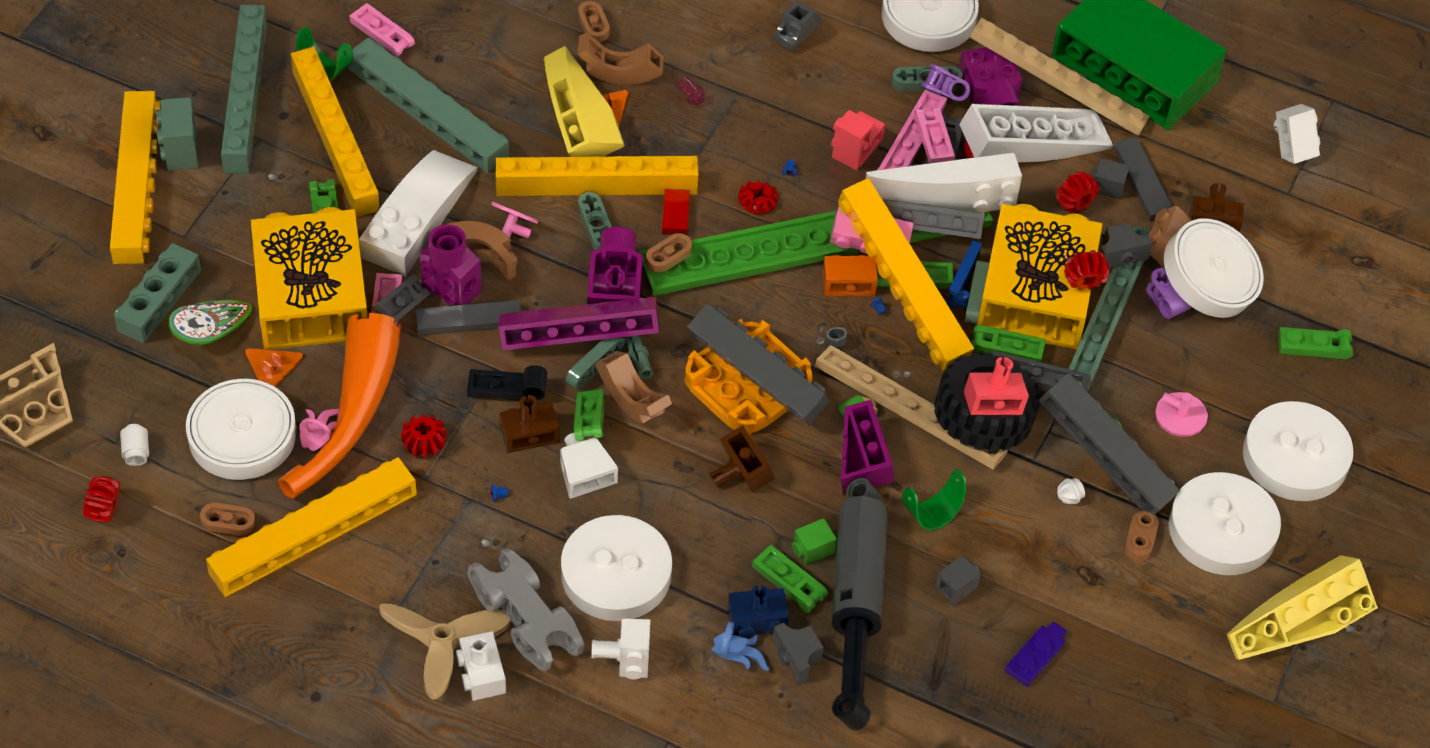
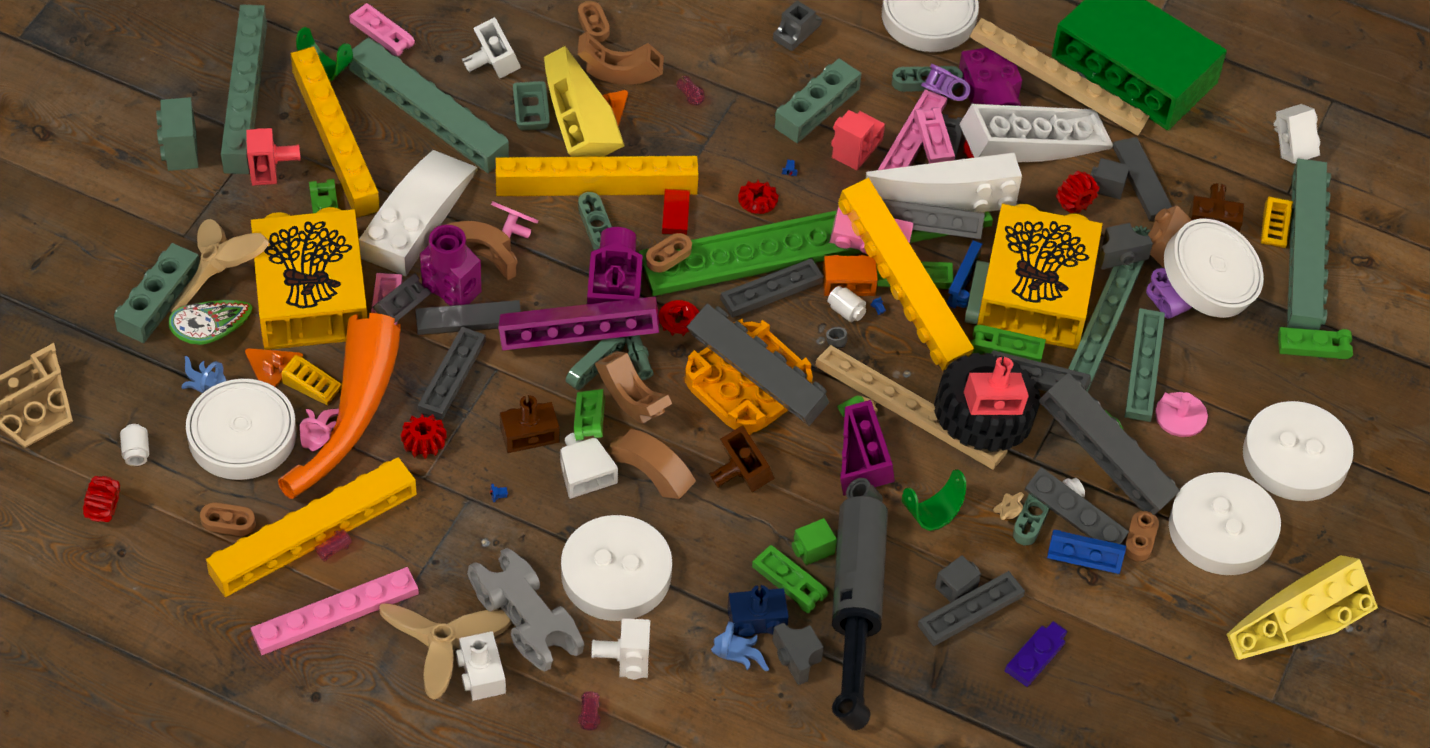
(135, 178): yellow brick -> none
(206, 378): none -> medium blue piece
(219, 254): none -> tan piece
(264, 156): none -> coral brick
(297, 370): none -> yellow slope
(333, 545): none -> clear pink pin
(334, 611): none -> bright pink plate
(452, 373): none -> dark grey plate
(494, 50): none -> white brick
(508, 384): black plate -> none
(531, 89): none -> sand green piece
(589, 715): none -> clear pink pin
(655, 460): none -> medium nougat arch
(671, 311): none -> red gear
(771, 287): none -> dark grey plate
(817, 100): none -> sand green brick
(847, 304): none -> white brick
(971, 608): none -> dark grey plate
(1010, 506): none -> tan plate
(1035, 520): none -> sand green beam
(1074, 508): none -> dark grey plate
(1086, 270): red gear -> none
(1086, 551): none -> blue hinge
(1144, 365): none -> sand green plate
(1277, 205): none -> yellow slope
(1307, 245): none -> sand green brick

